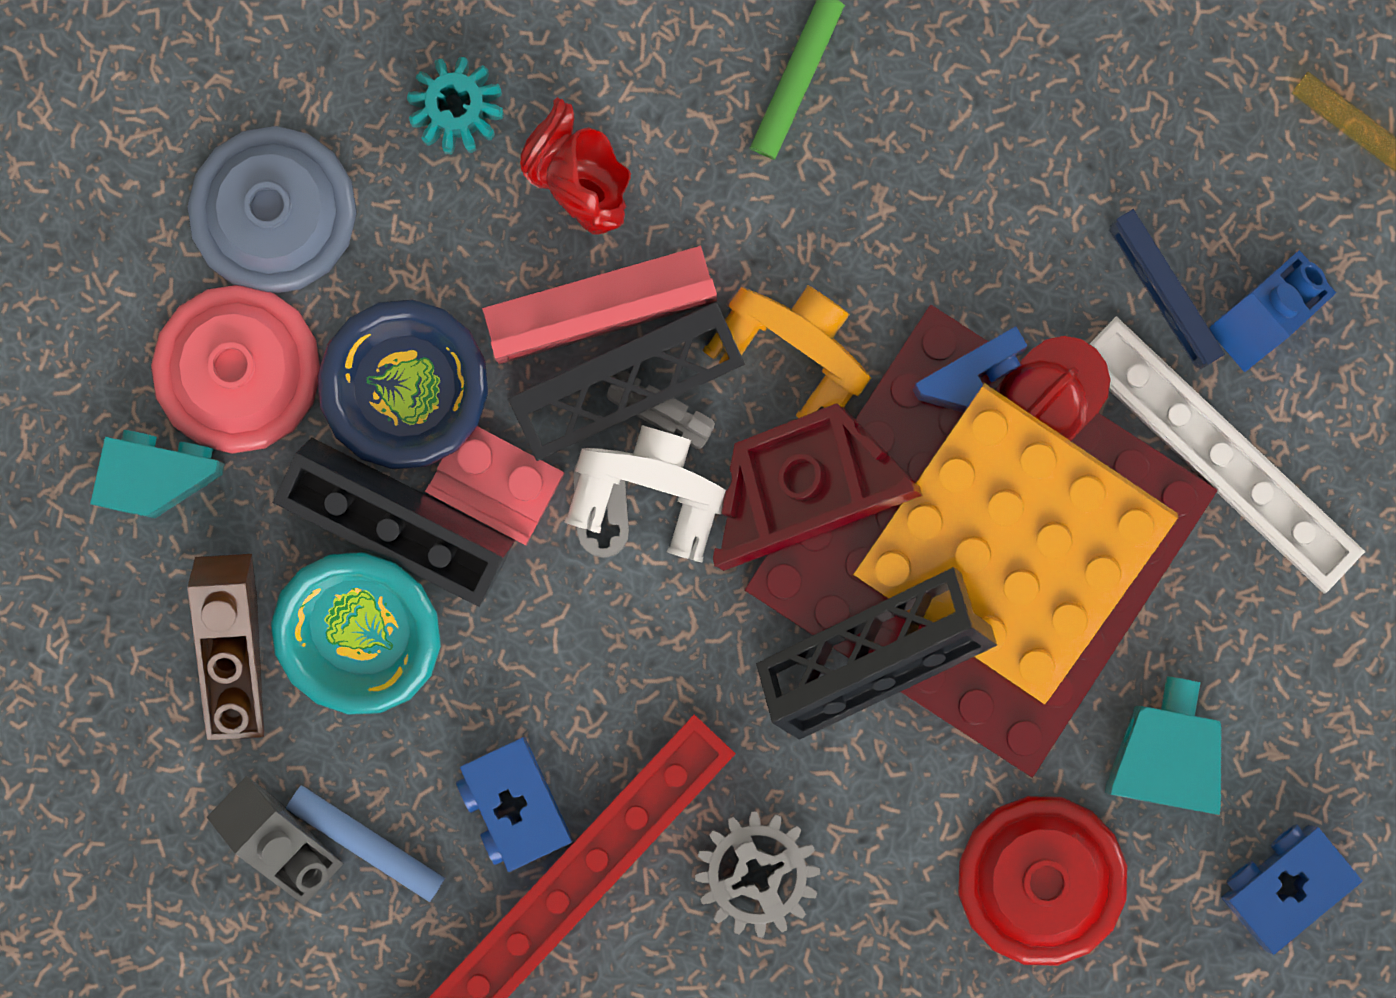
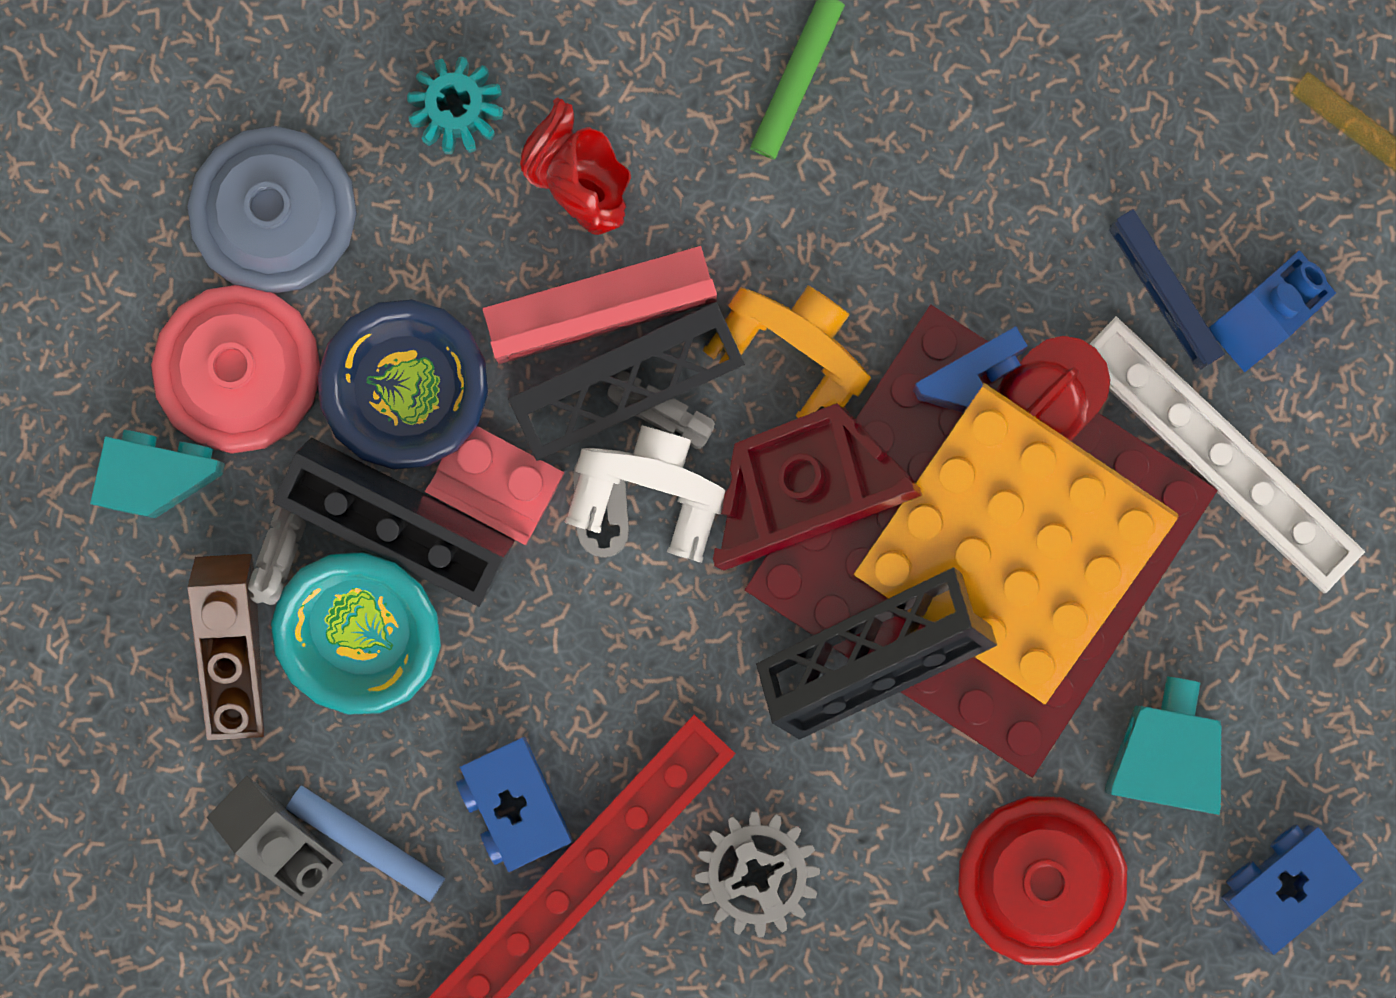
(276, 557): none -> light grey axle

